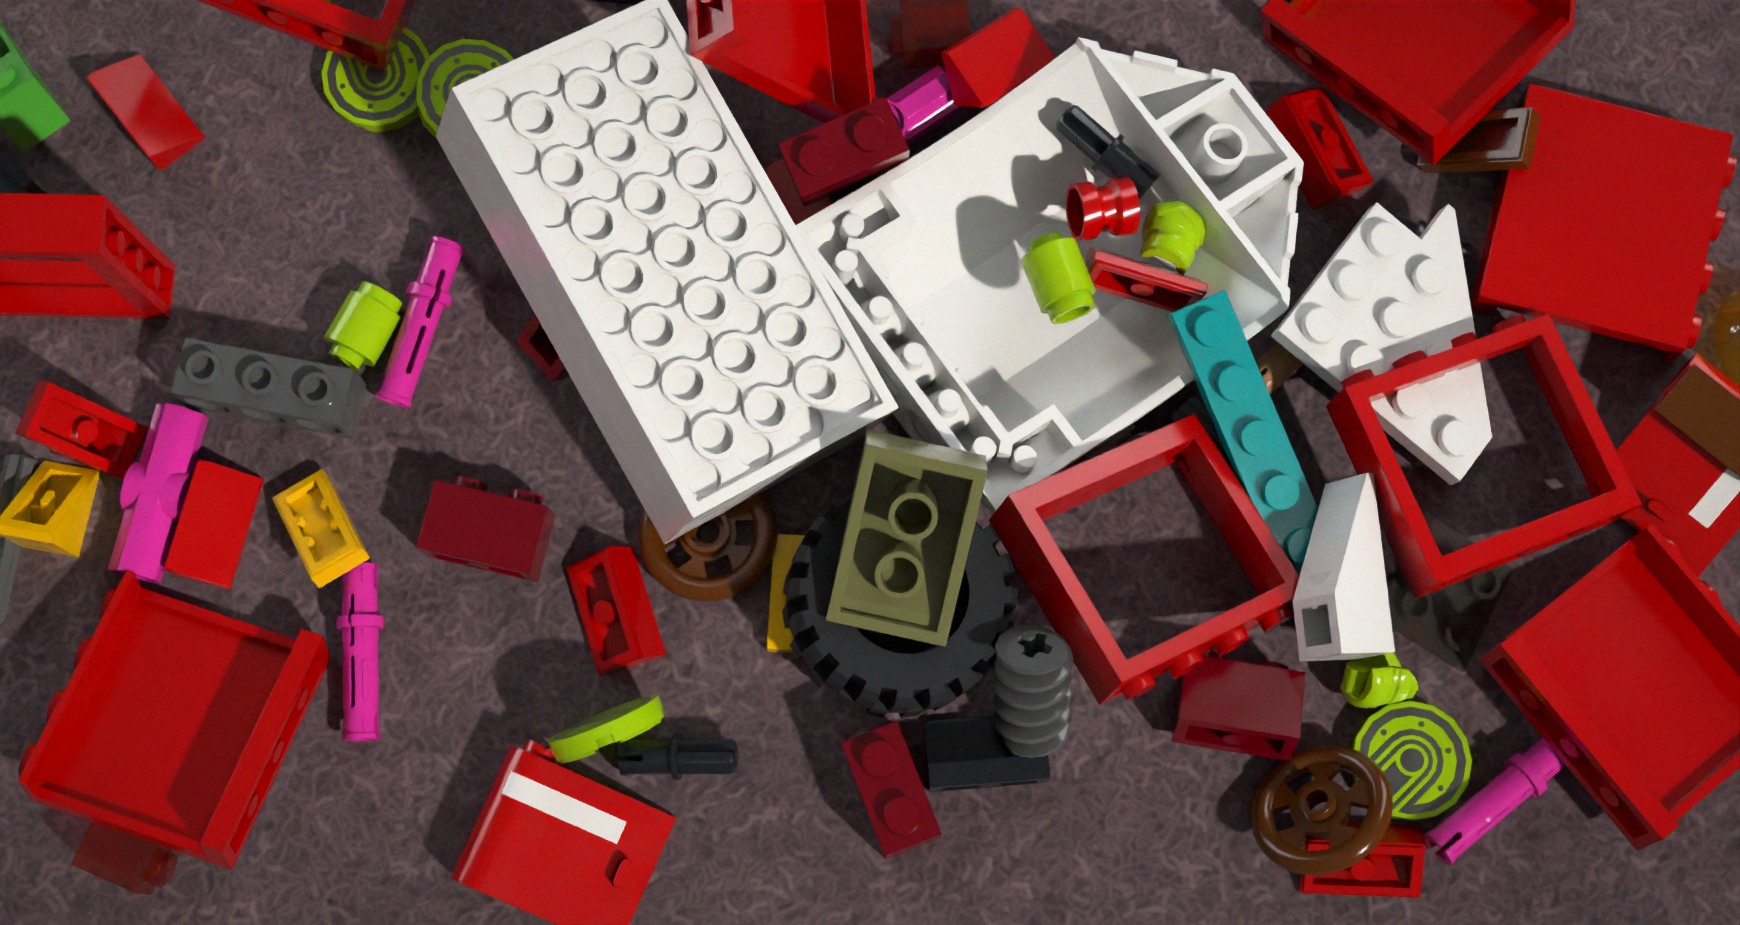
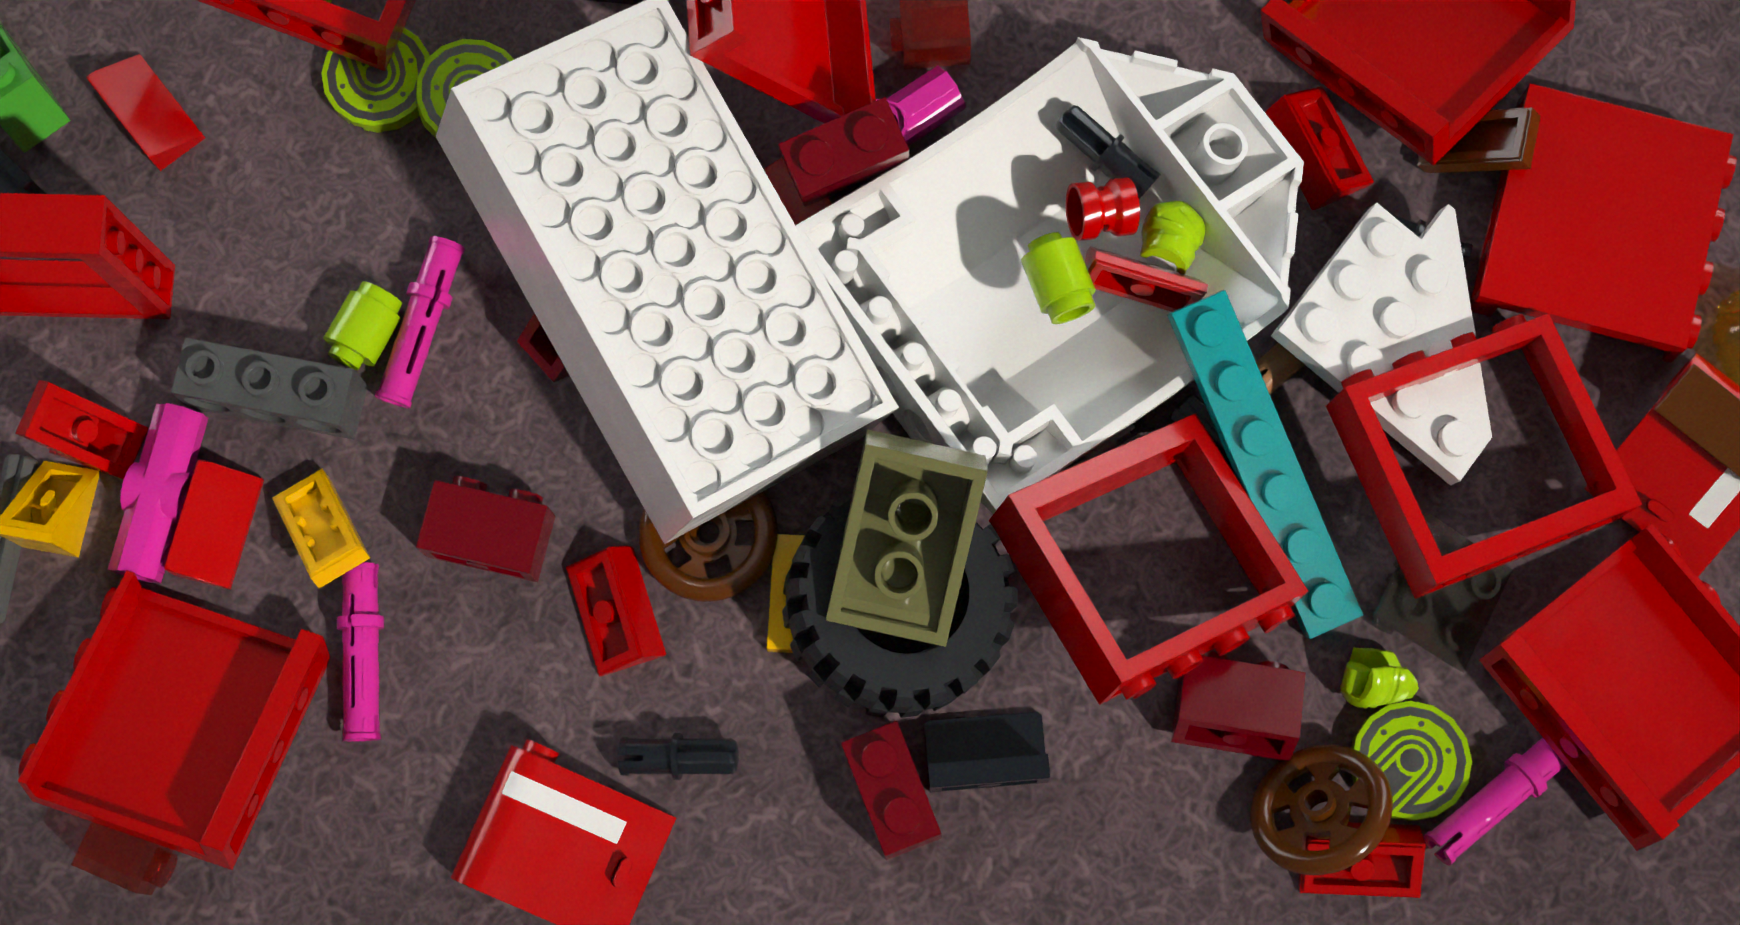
(607, 727): lime tile -> none
(994, 60): red slope -> none
(1032, 690): dark grey piece -> none
(1343, 583): white slope -> none

